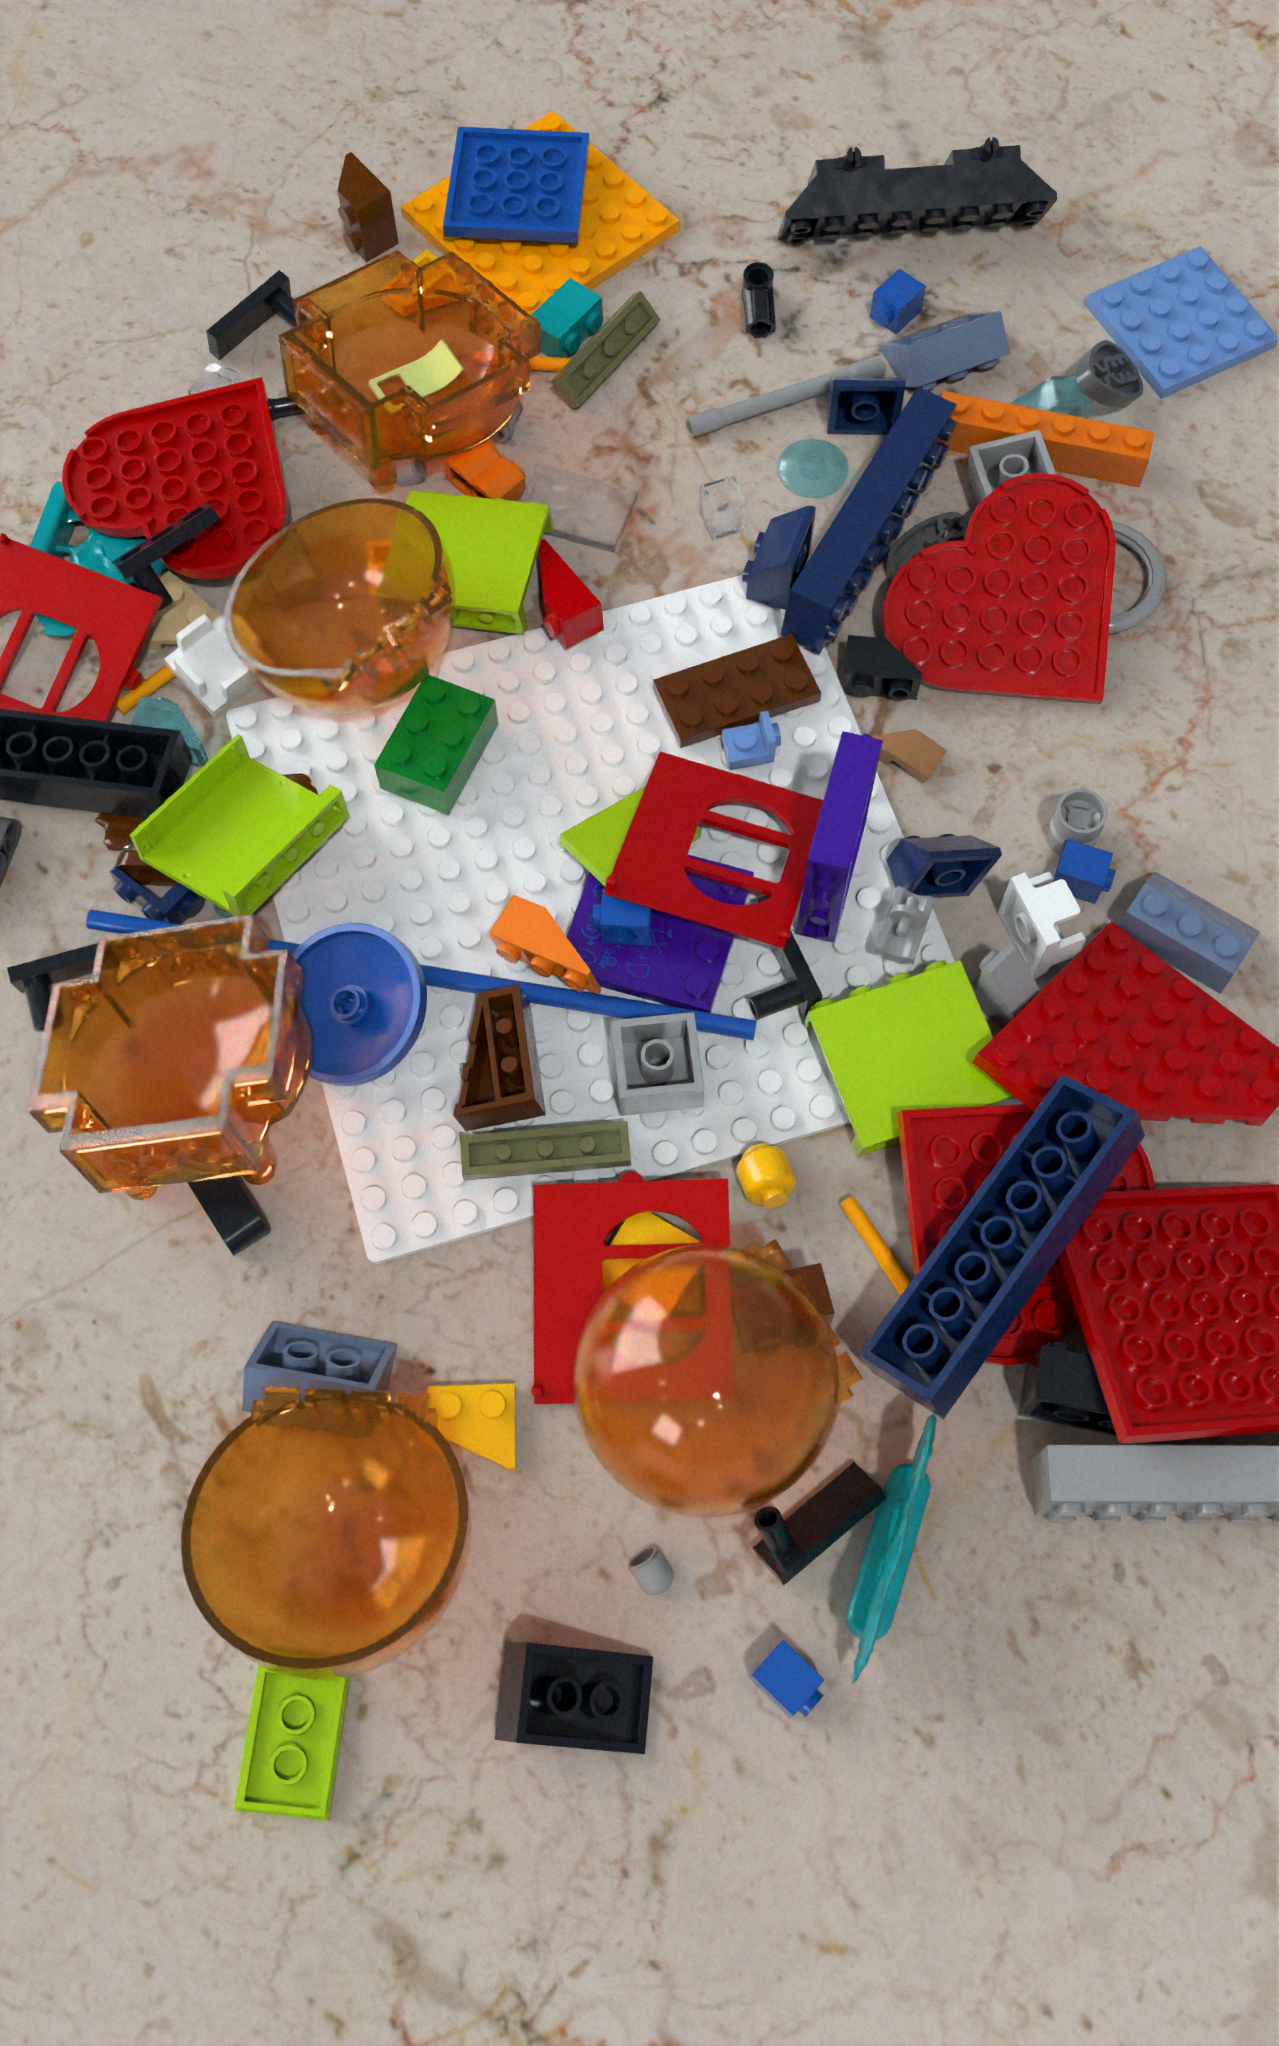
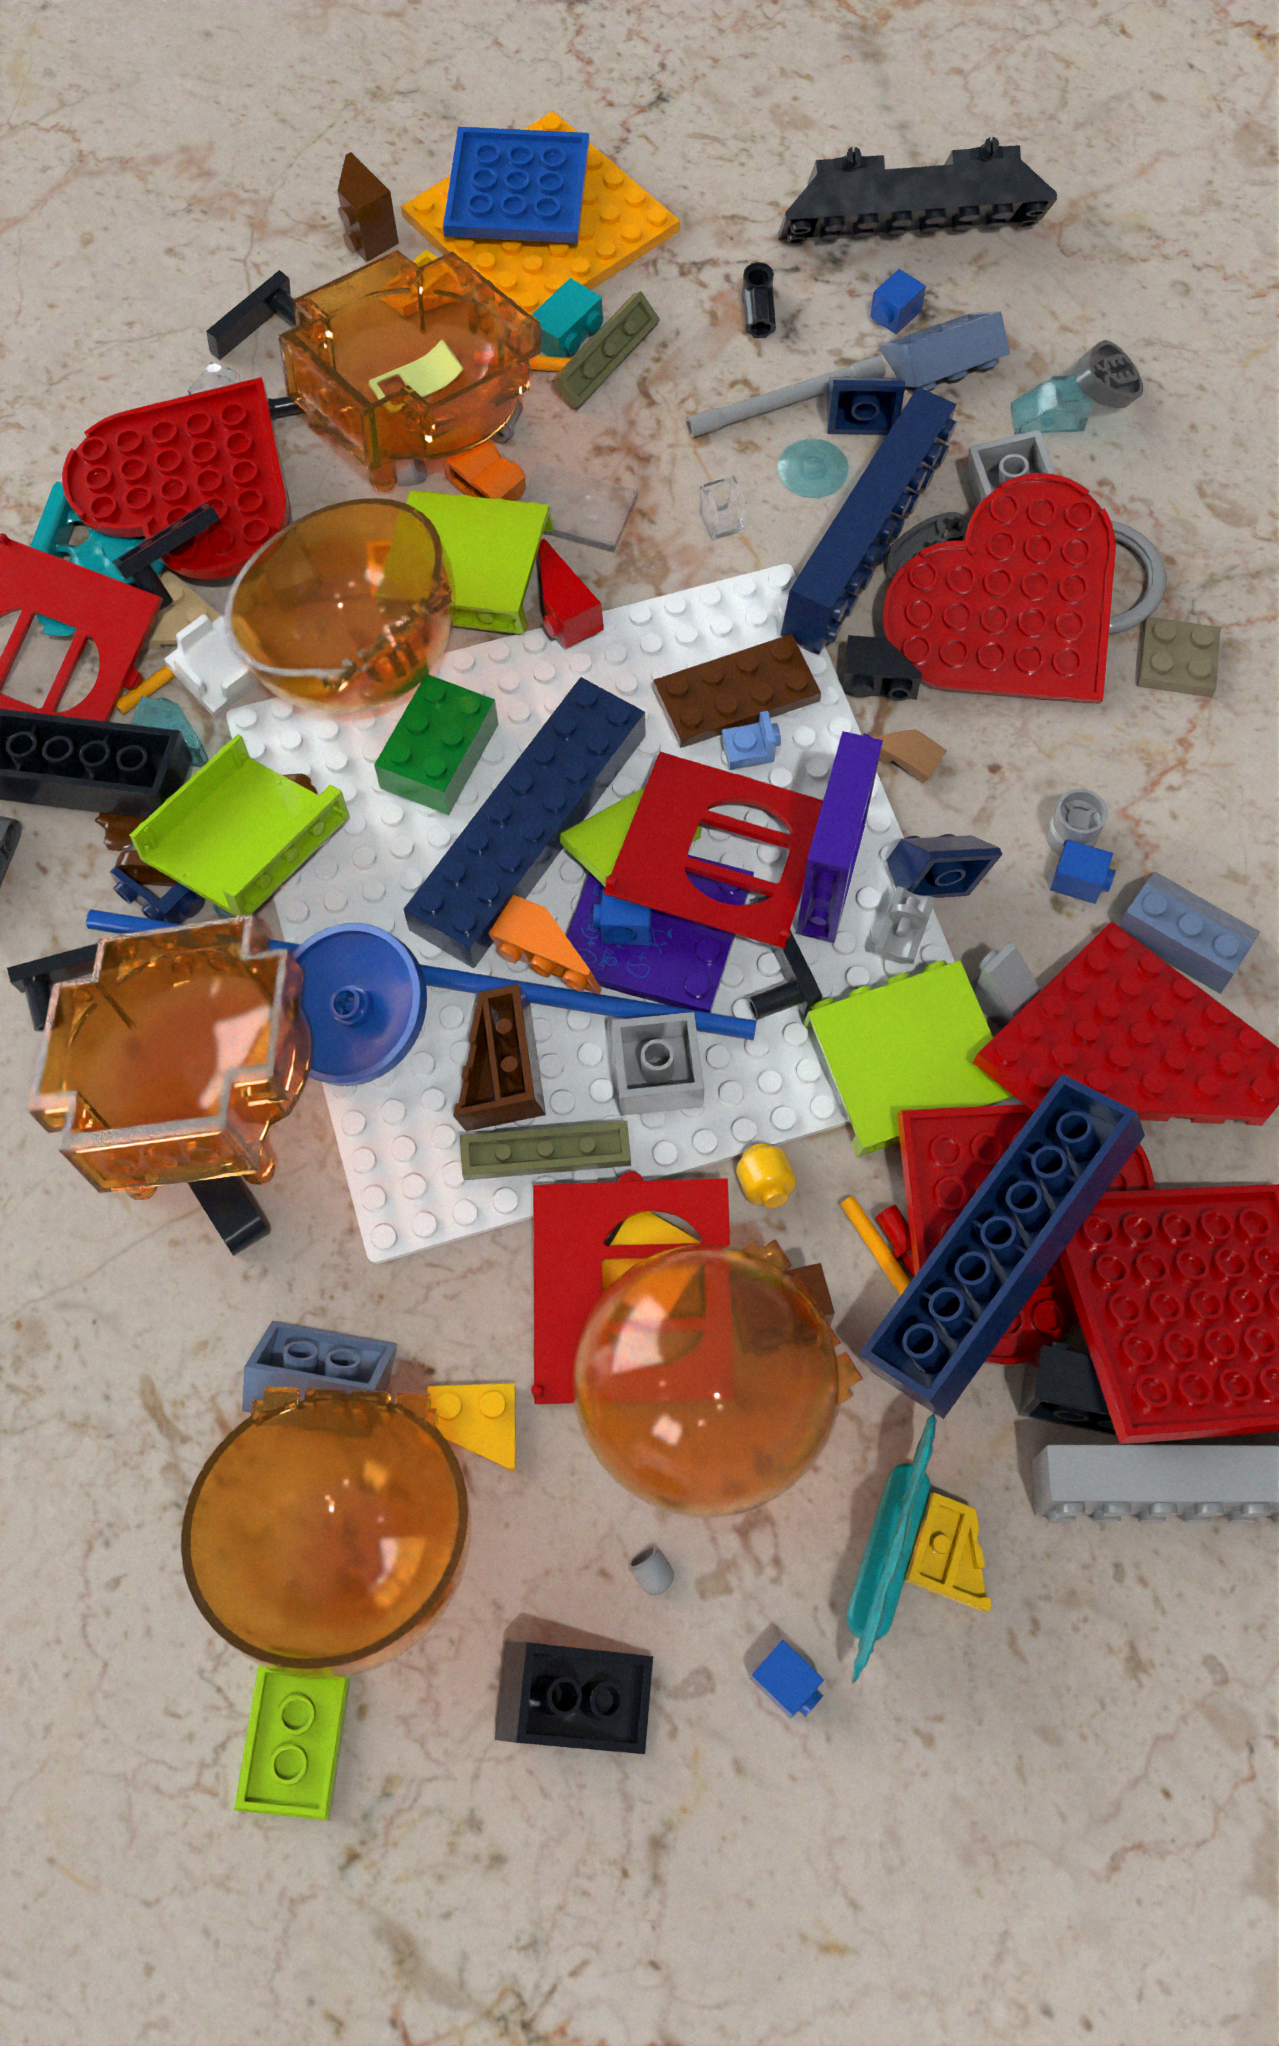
(521, 821): none -> dark blue brick
(780, 557): dark blue slope -> none
(816, 1525): black piece -> none
(898, 1233): none -> red pin
(948, 1554): none -> yellow wing
(1031, 917): white panel -> none
(1073, 442): orange brick -> none
(1179, 656): none -> dark tan plate
(1181, 321): medium blue plate -> none

